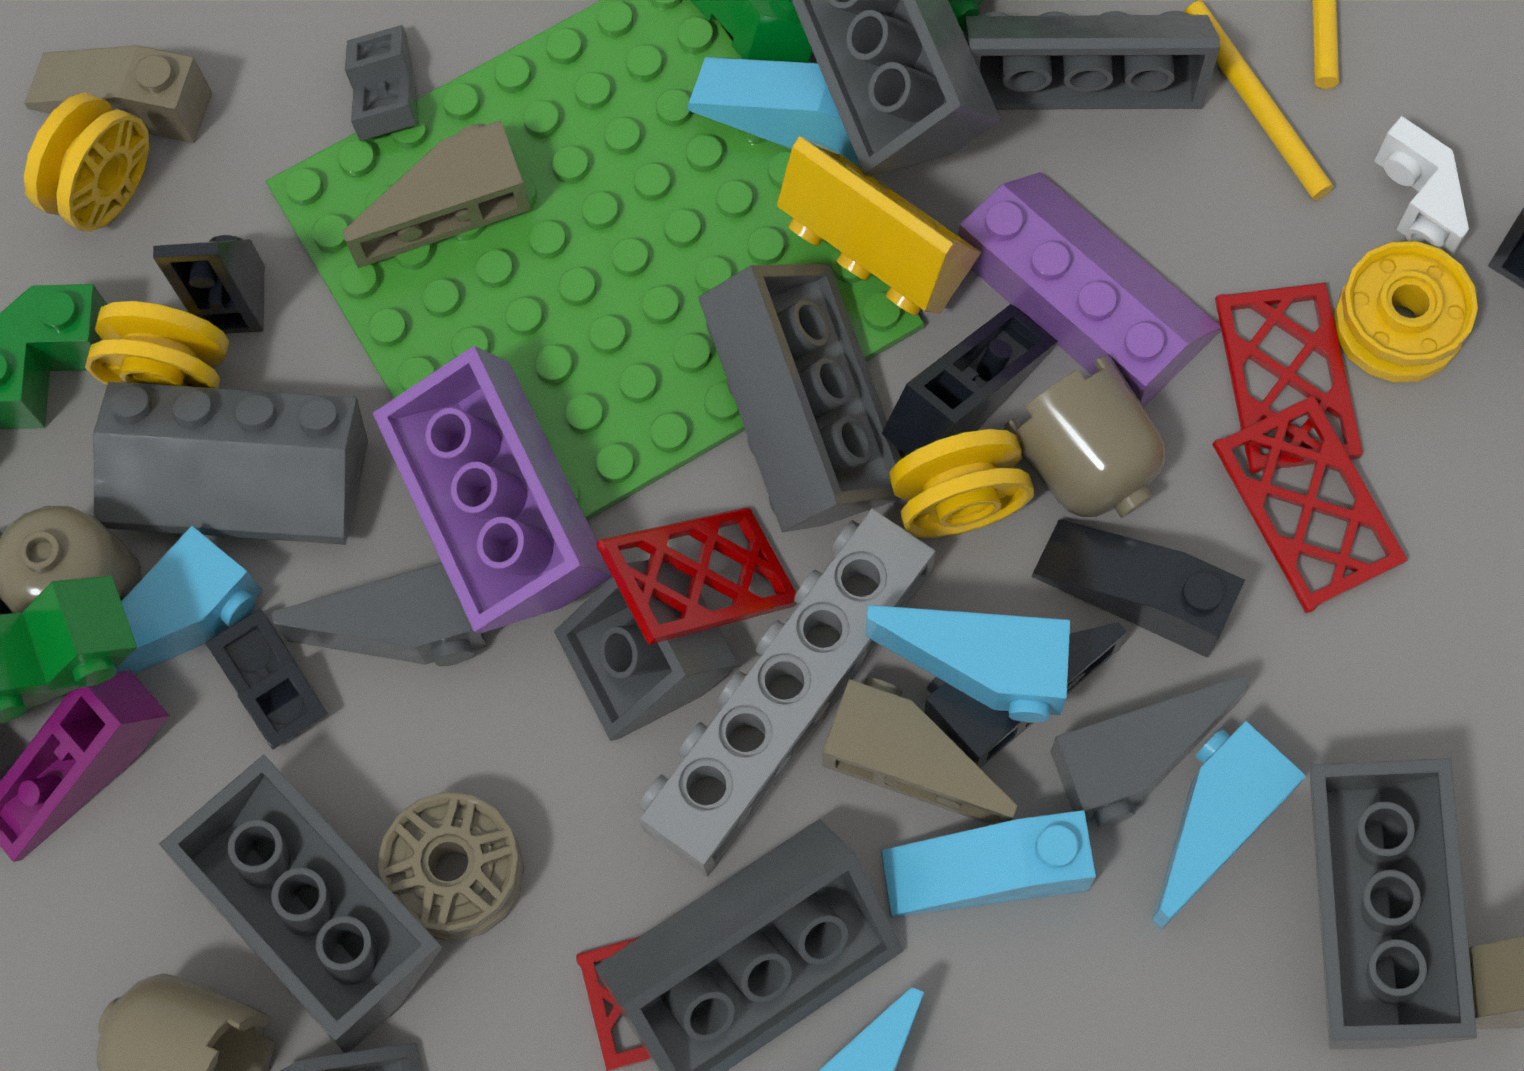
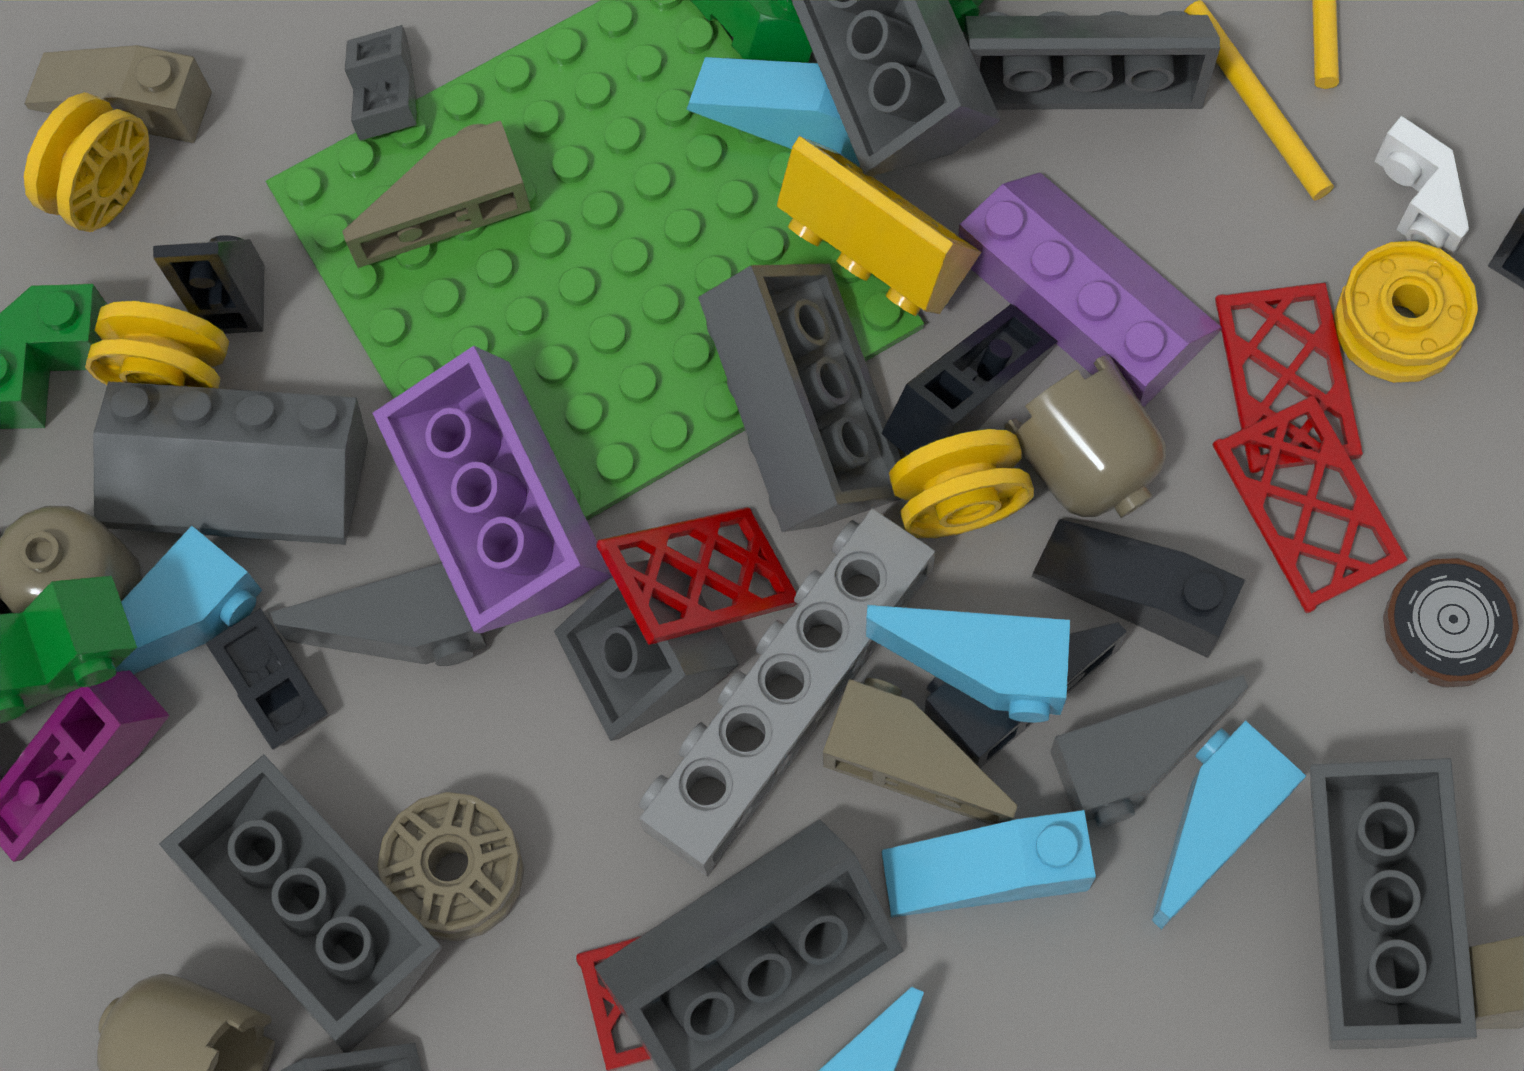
(1451, 622): none -> tile

